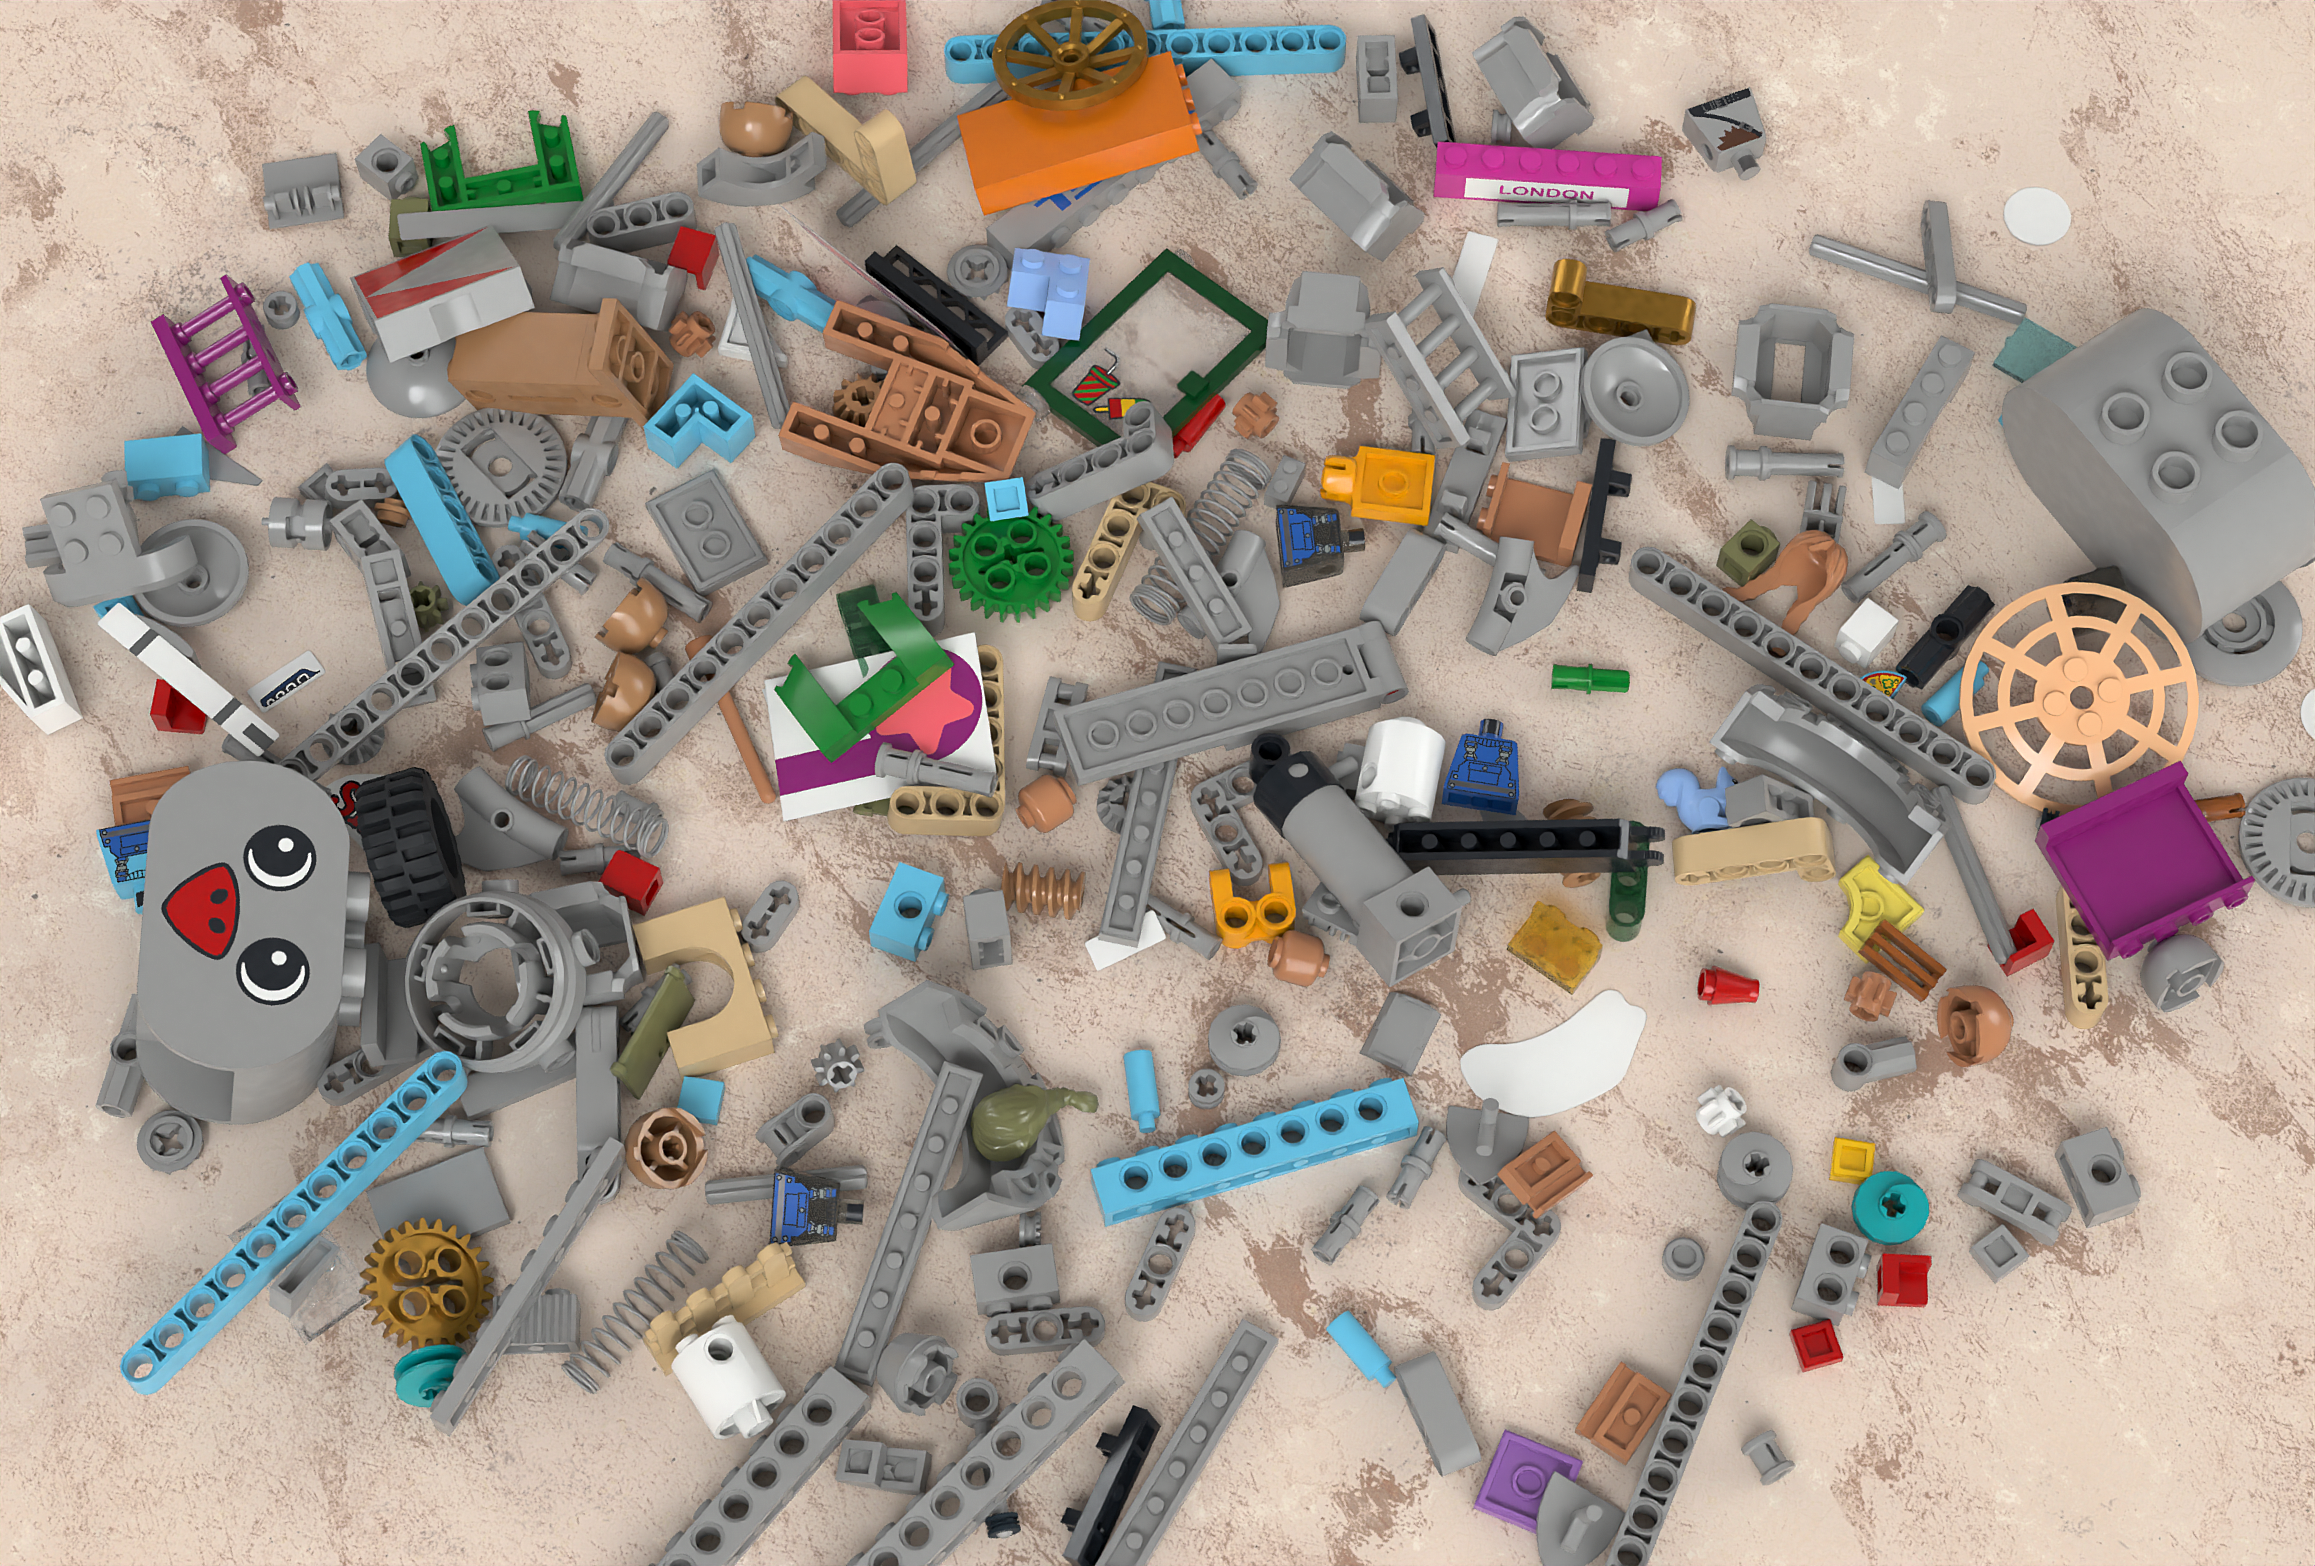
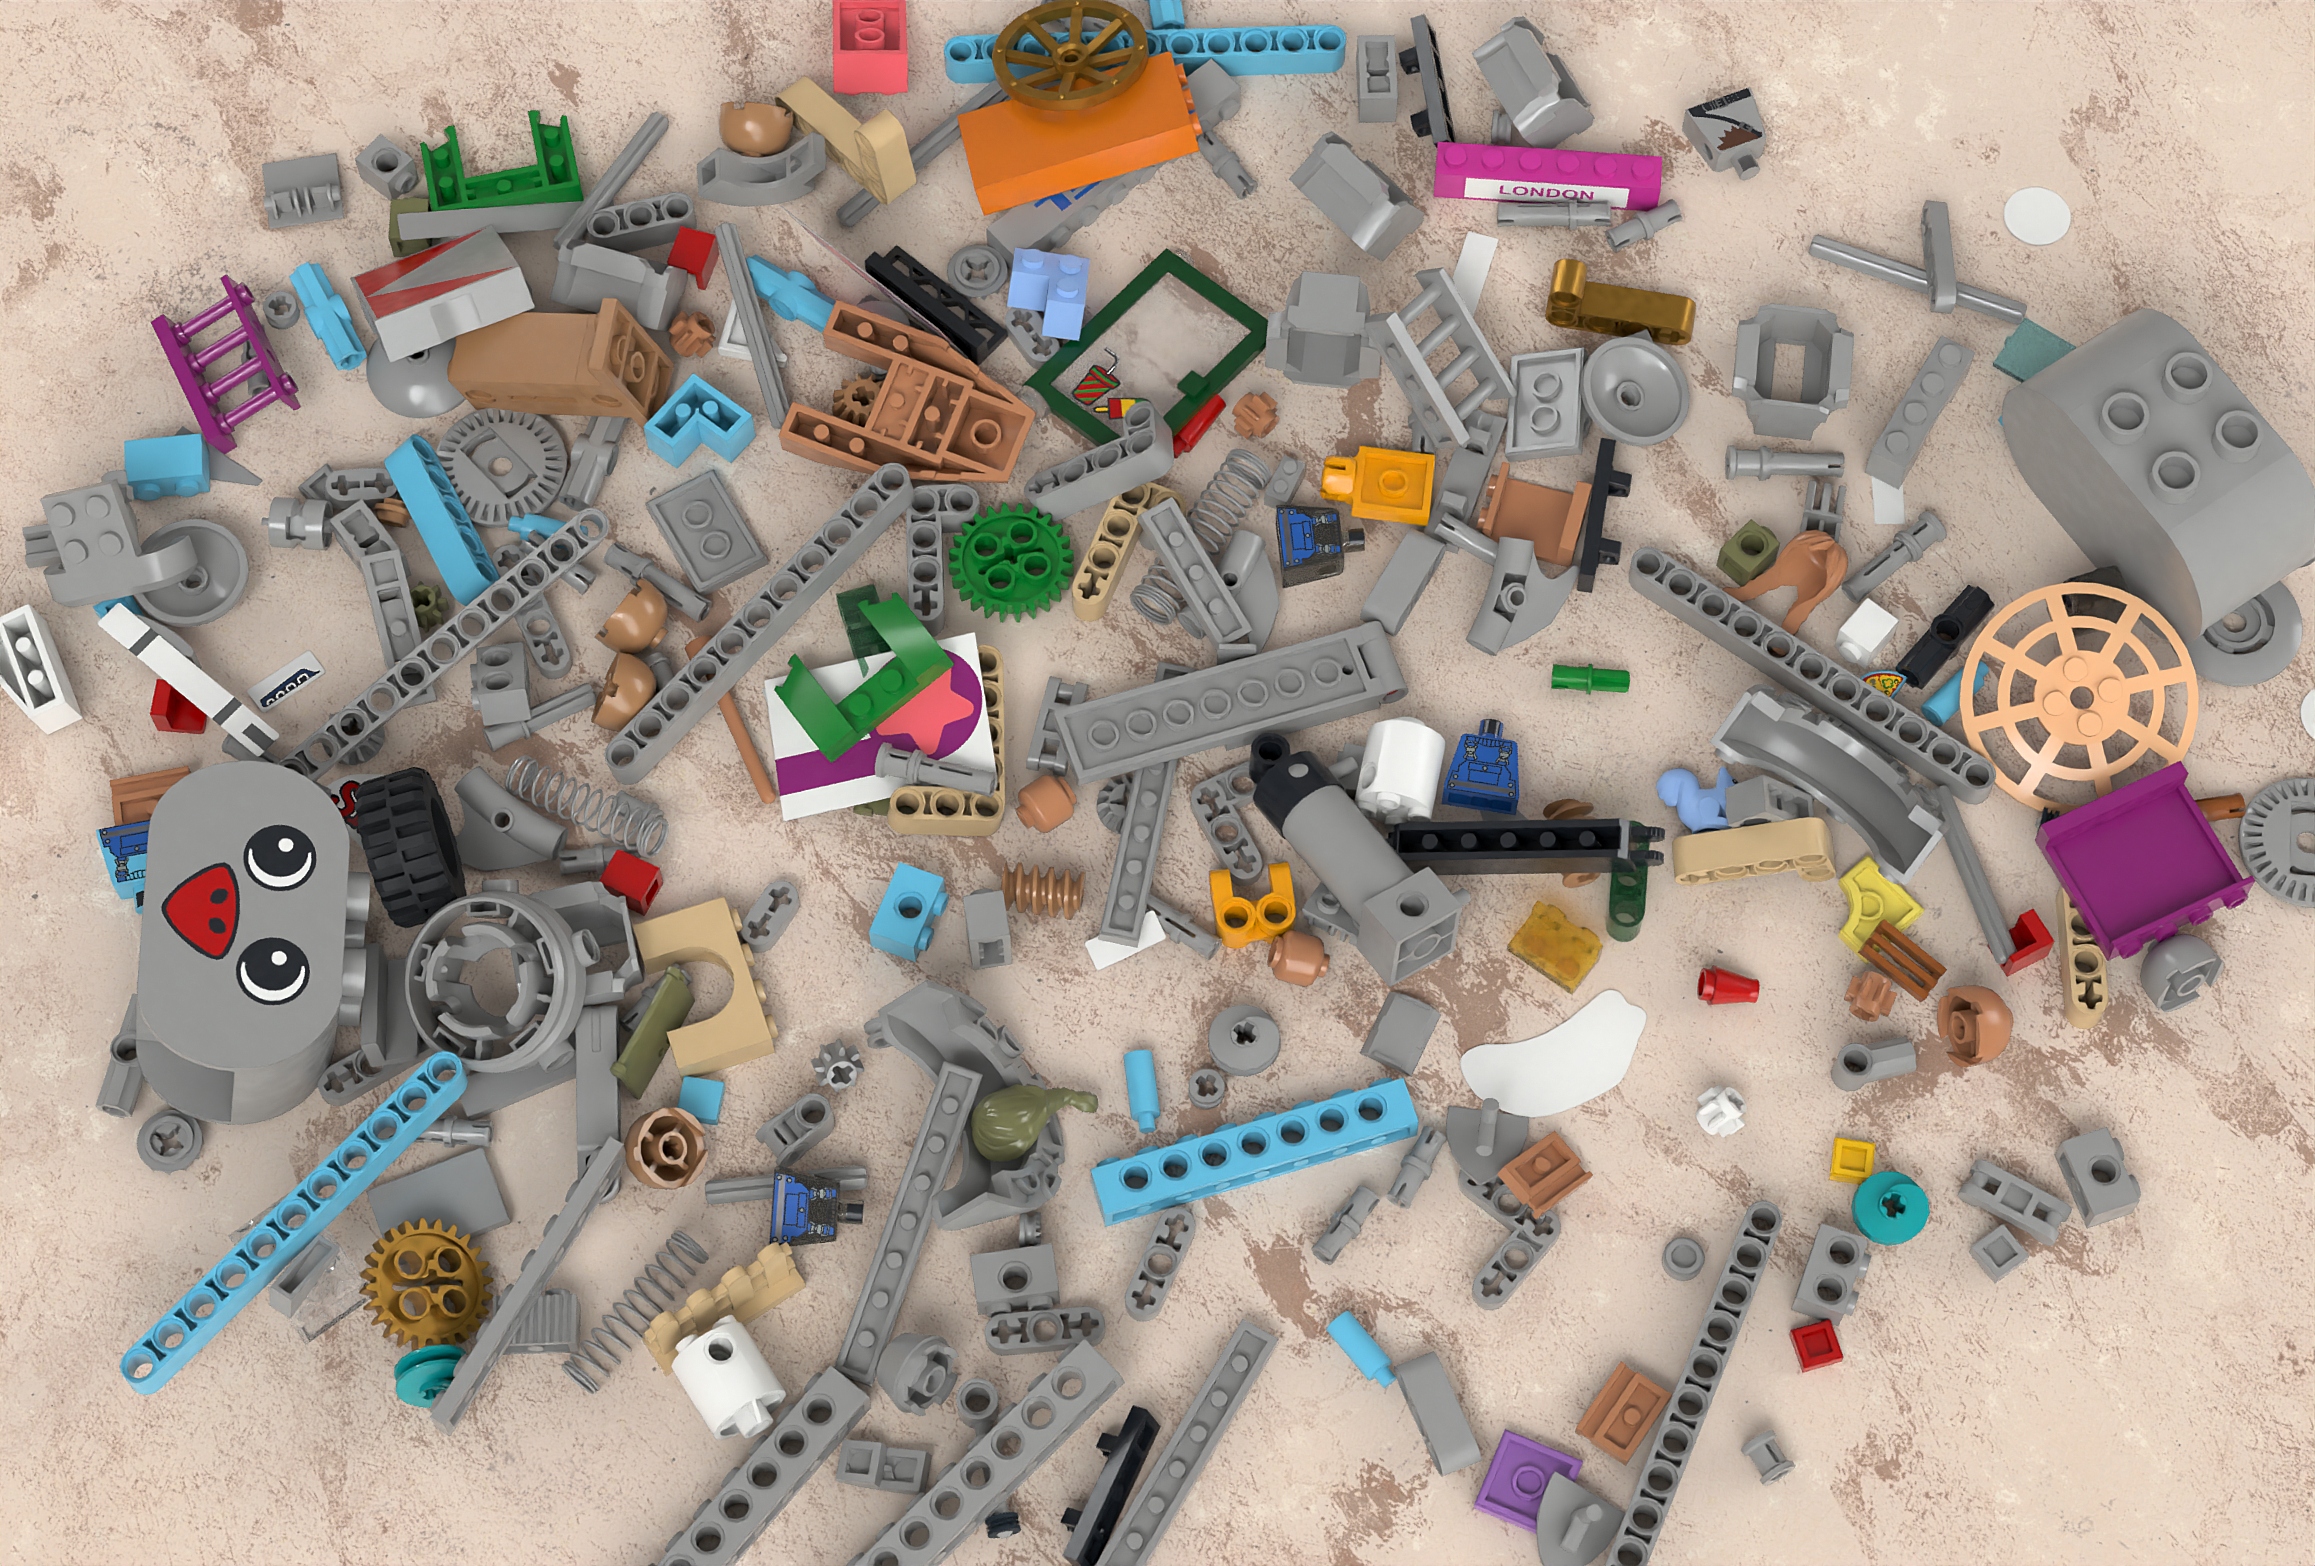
(1006, 499): medium azure tile -> none
(1763, 1153): light grey piece -> none
(1903, 1280): red panel -> none

